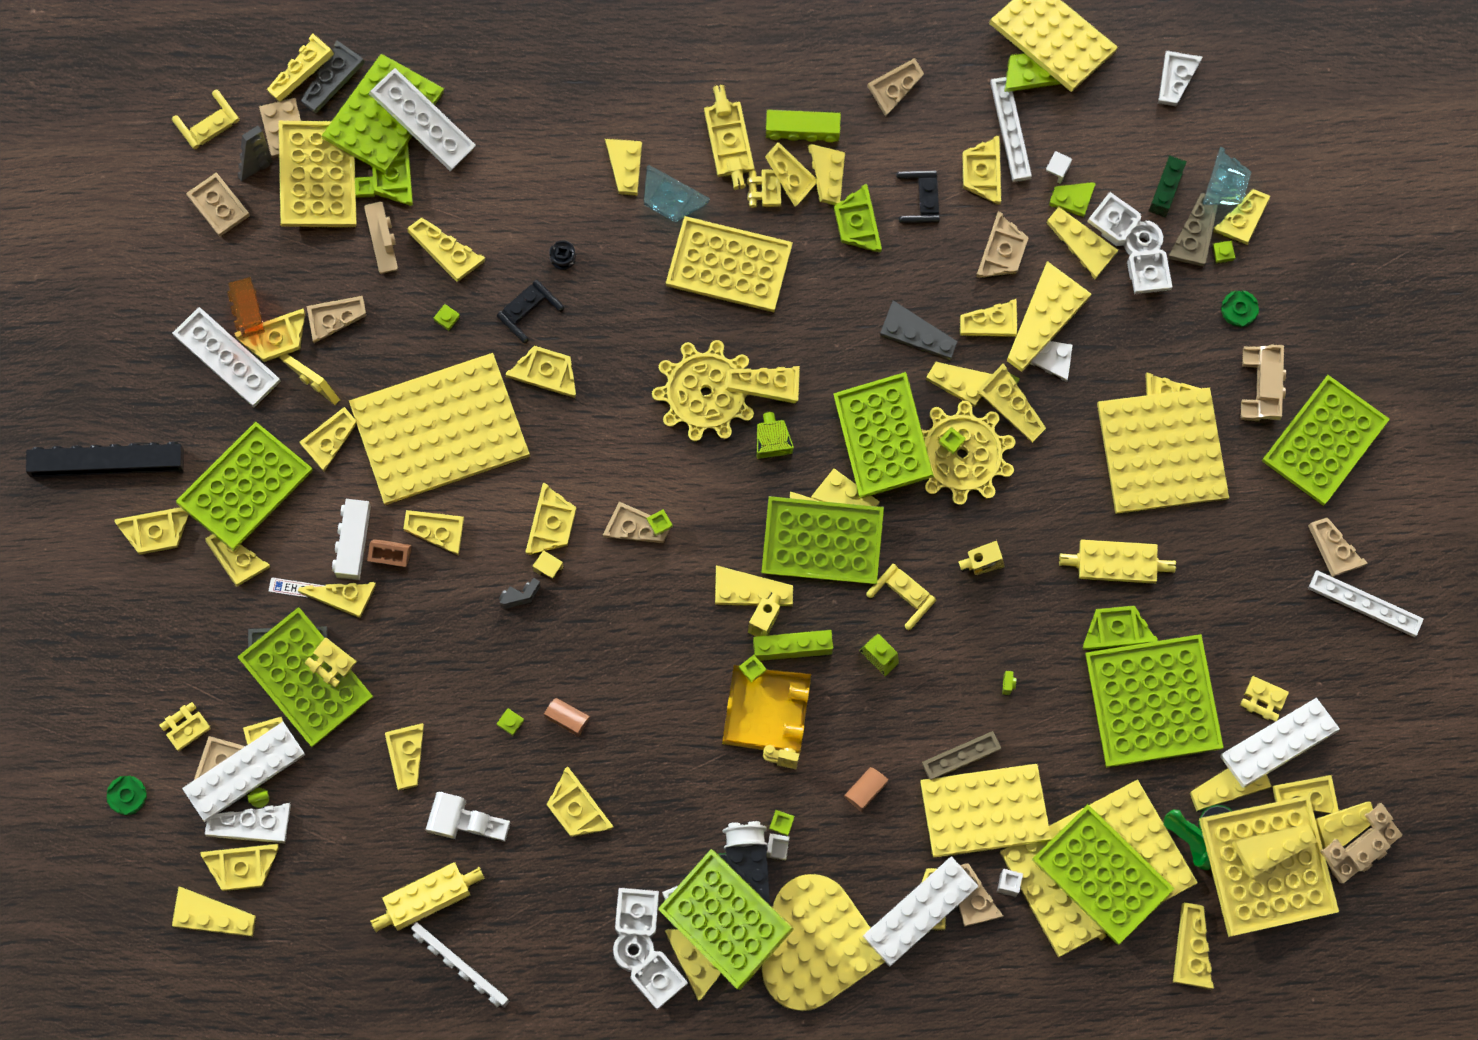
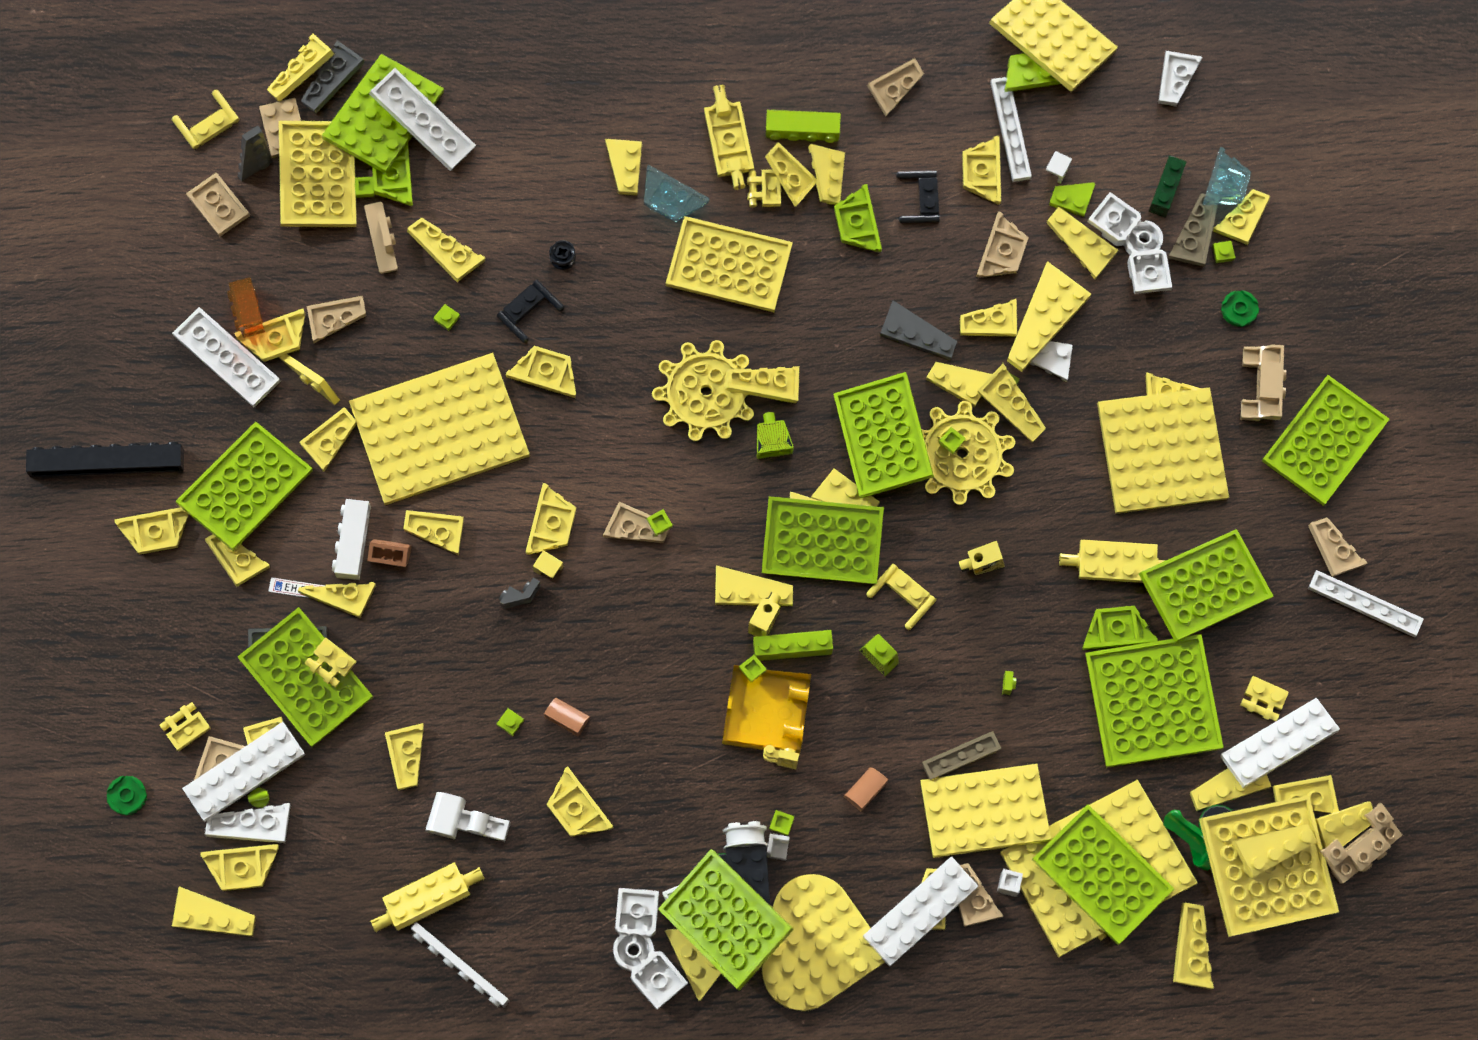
(1205, 585): none -> lime plate

